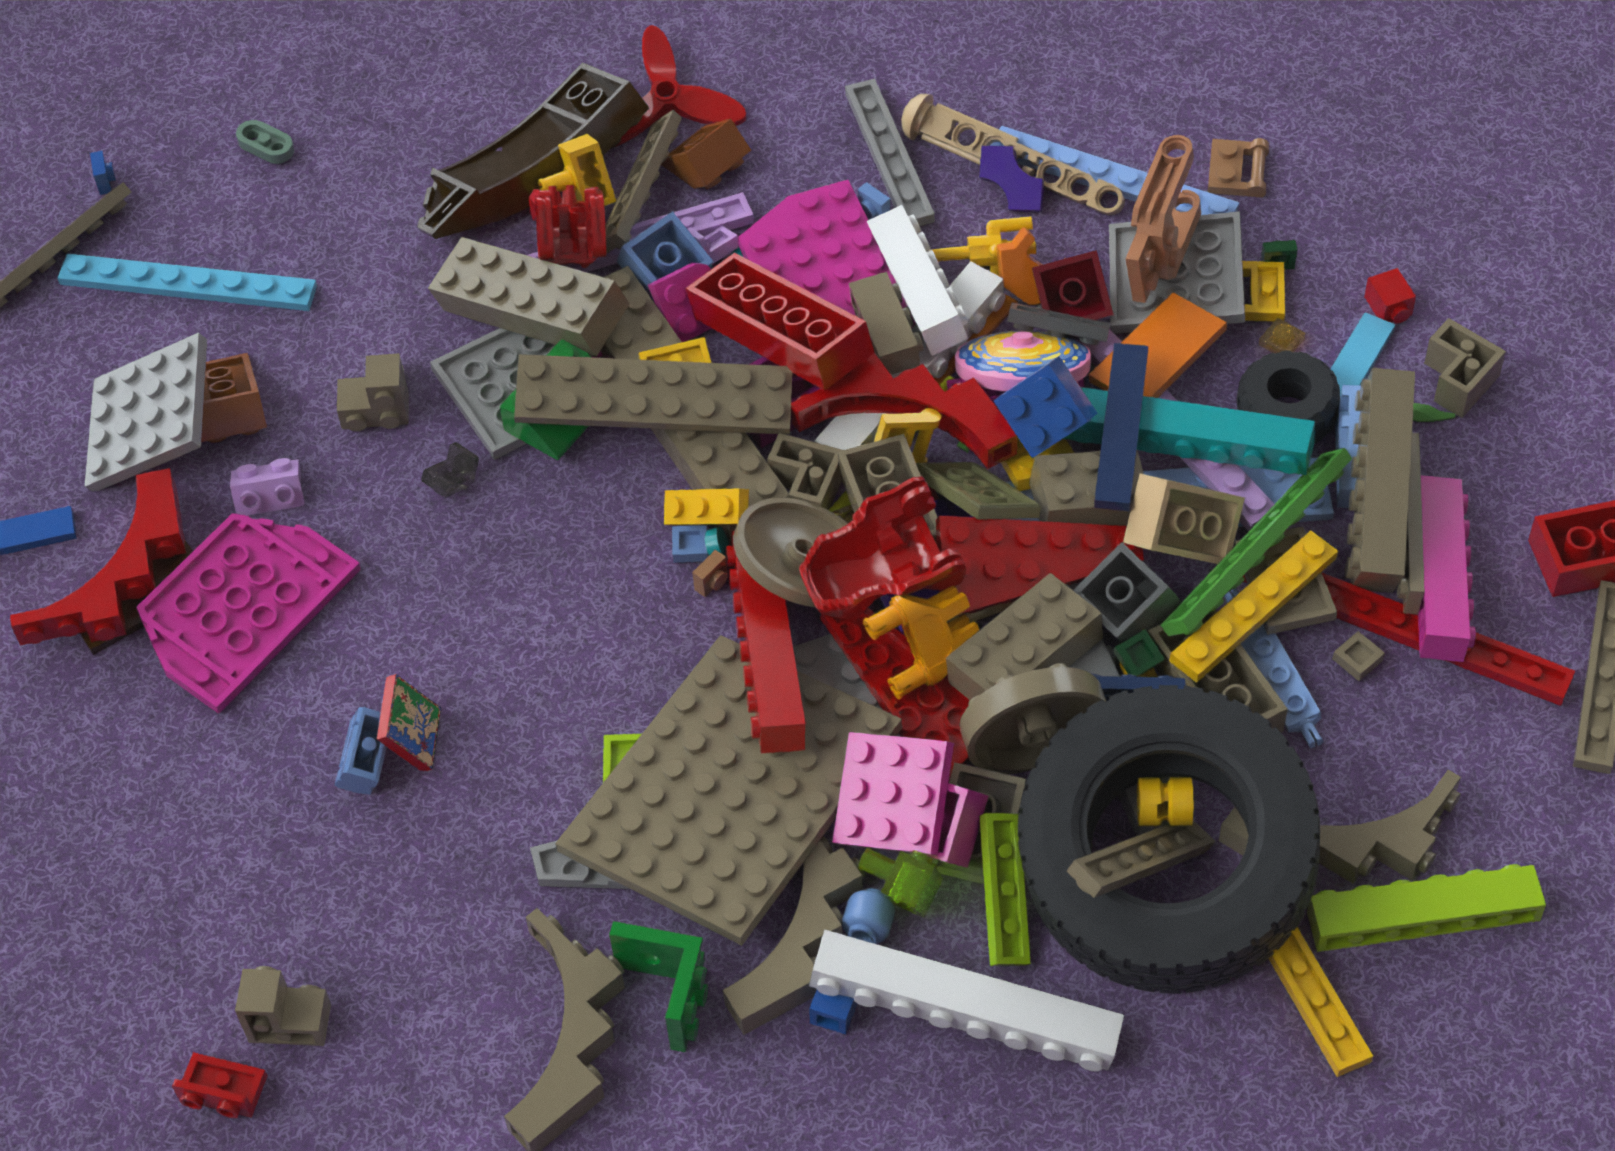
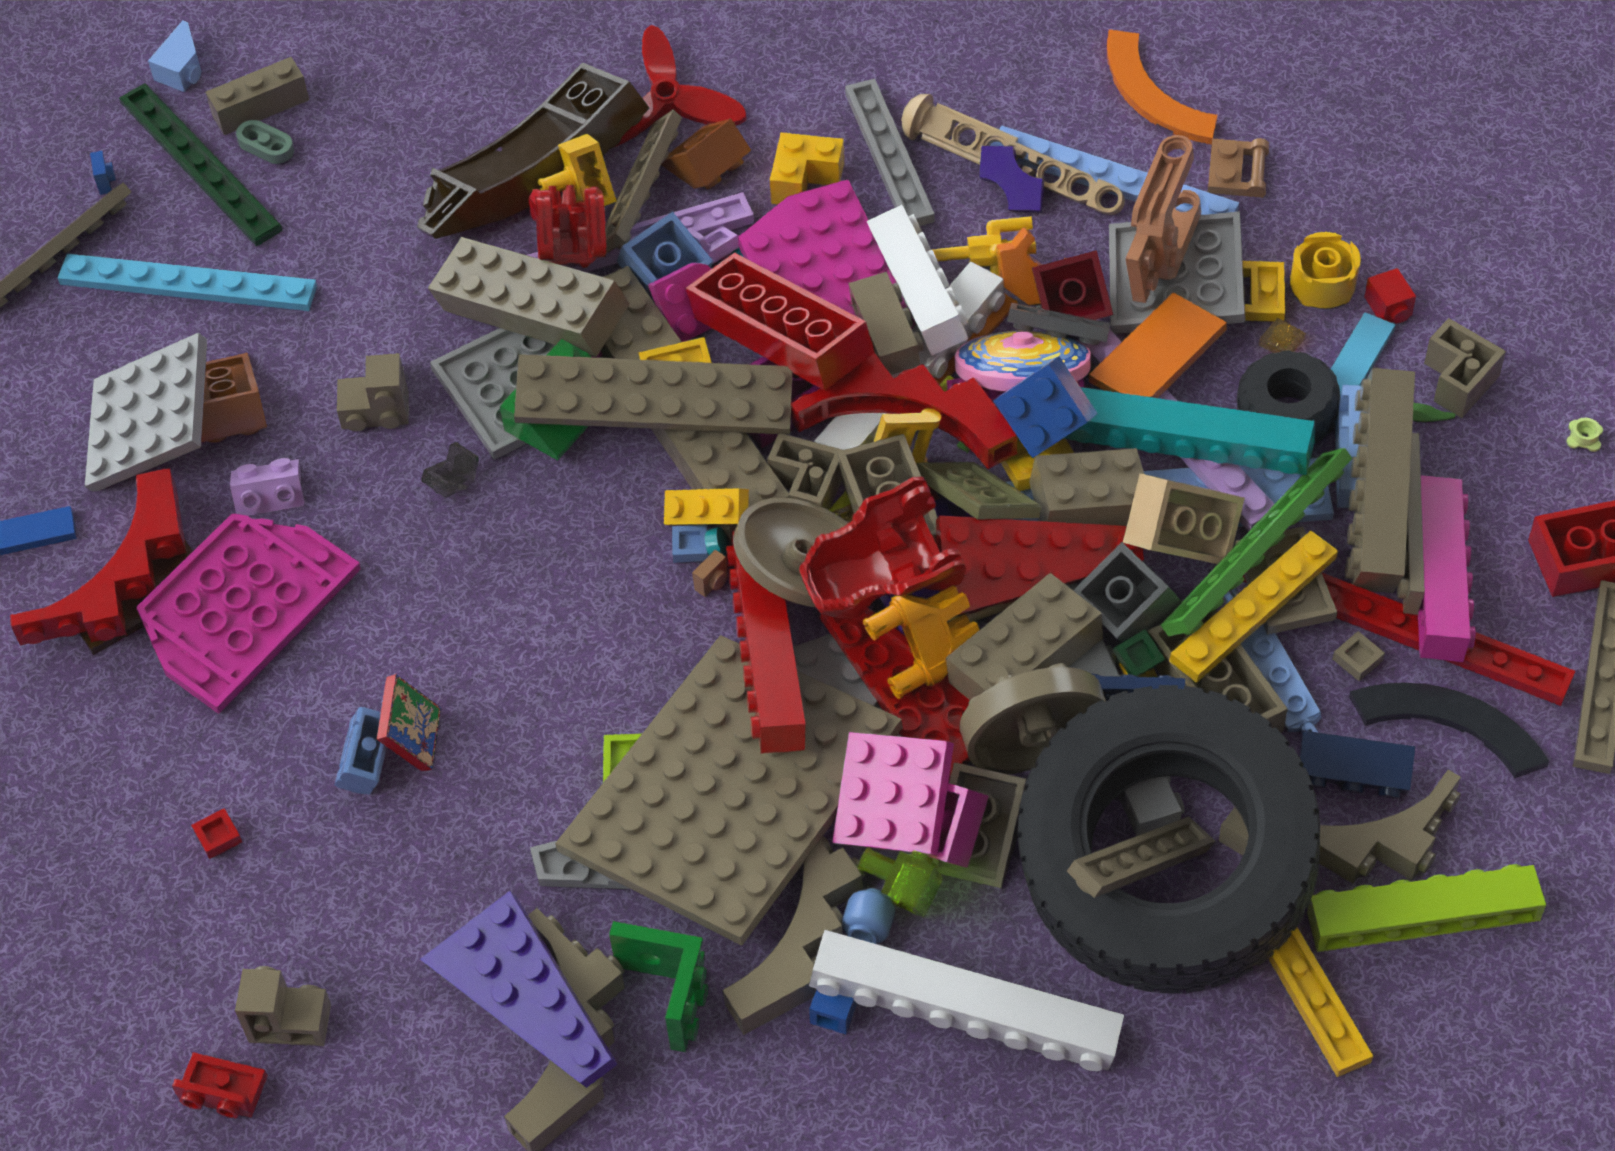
(176, 60): none -> light blue slope
(201, 164): none -> dark green tile
(216, 833): none -> red plate
(257, 95): none -> dark tan brick
(515, 978): none -> wing
(804, 161): none -> yellow brick
(873, 201): medium blue plate -> none
(1004, 890): lime plate -> none
(1121, 427): dark blue tile -> none
(1147, 97): none -> orange tile
(1178, 802): yellow wheel -> none
(1280, 252): dark green plate -> none
(1324, 270): none -> yellow brick
(1357, 763): none -> dark blue brick
(1454, 710): none -> black tile
(1585, 426): none -> yellowish green plate

